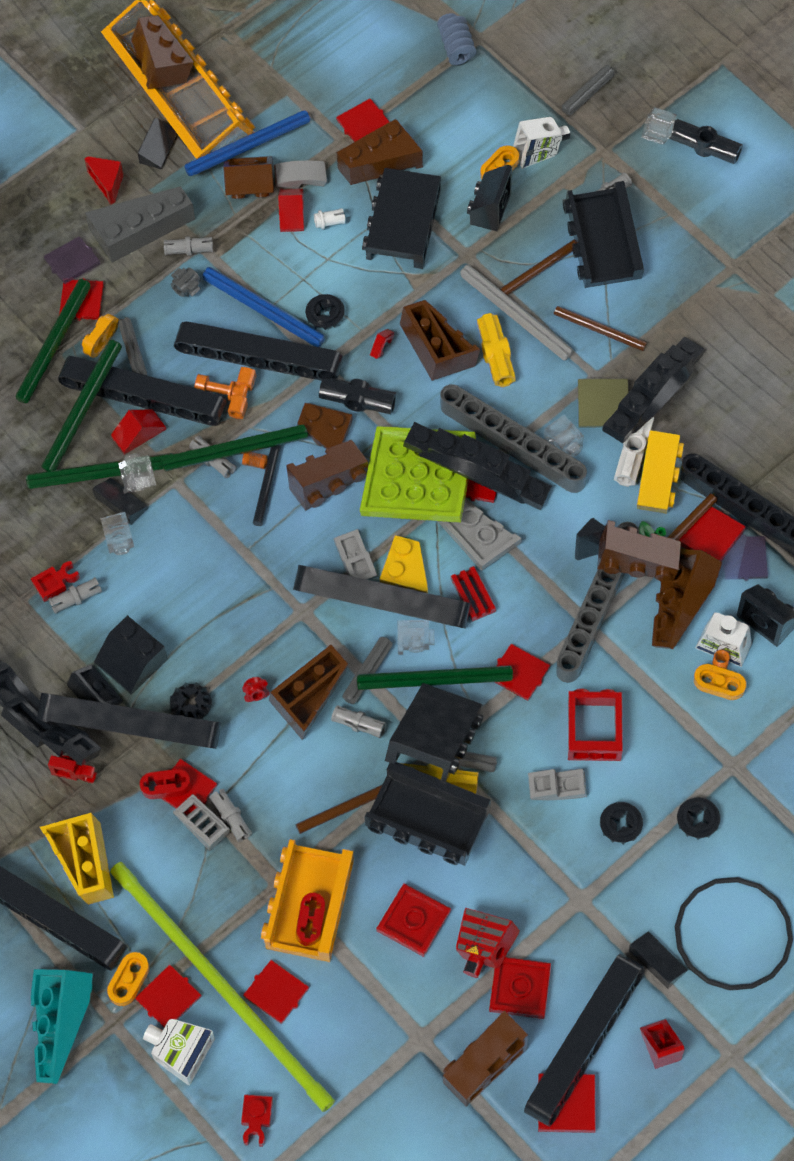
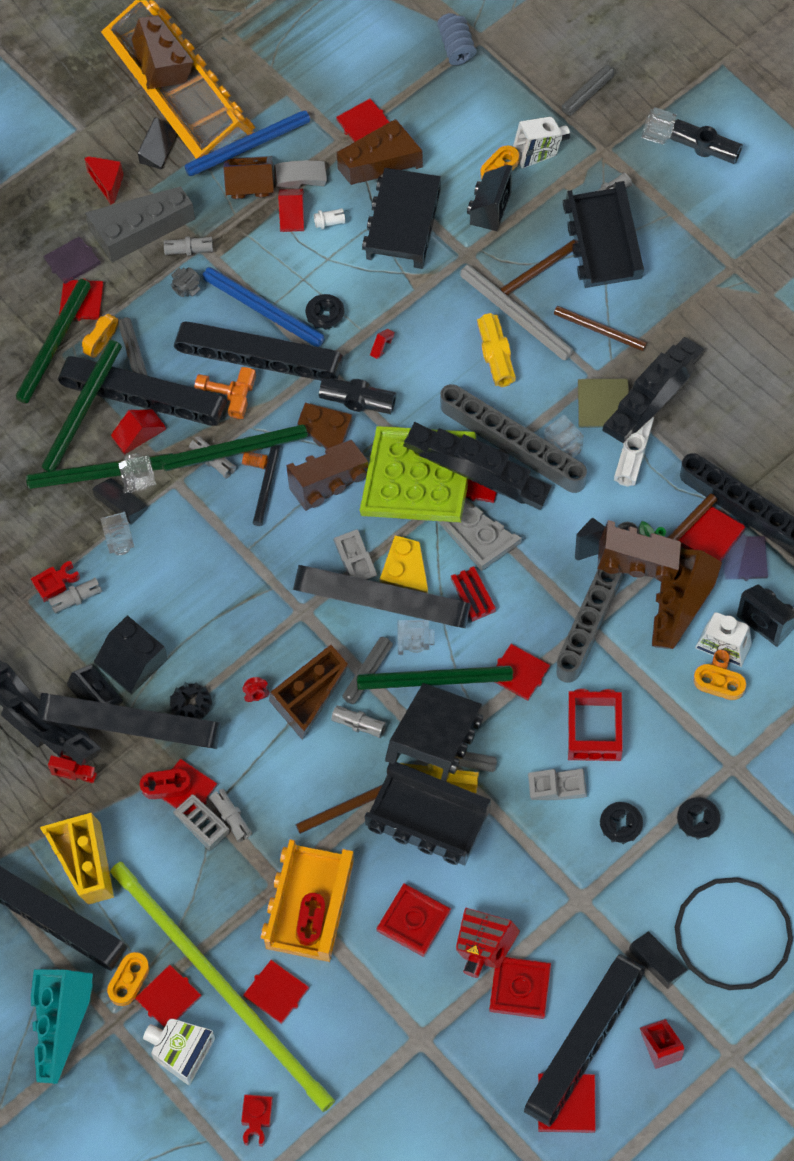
(436, 342): reddish brown wedge -> none
(485, 1059): reddish brown wedge -> none
(659, 472): yellow wedge -> none

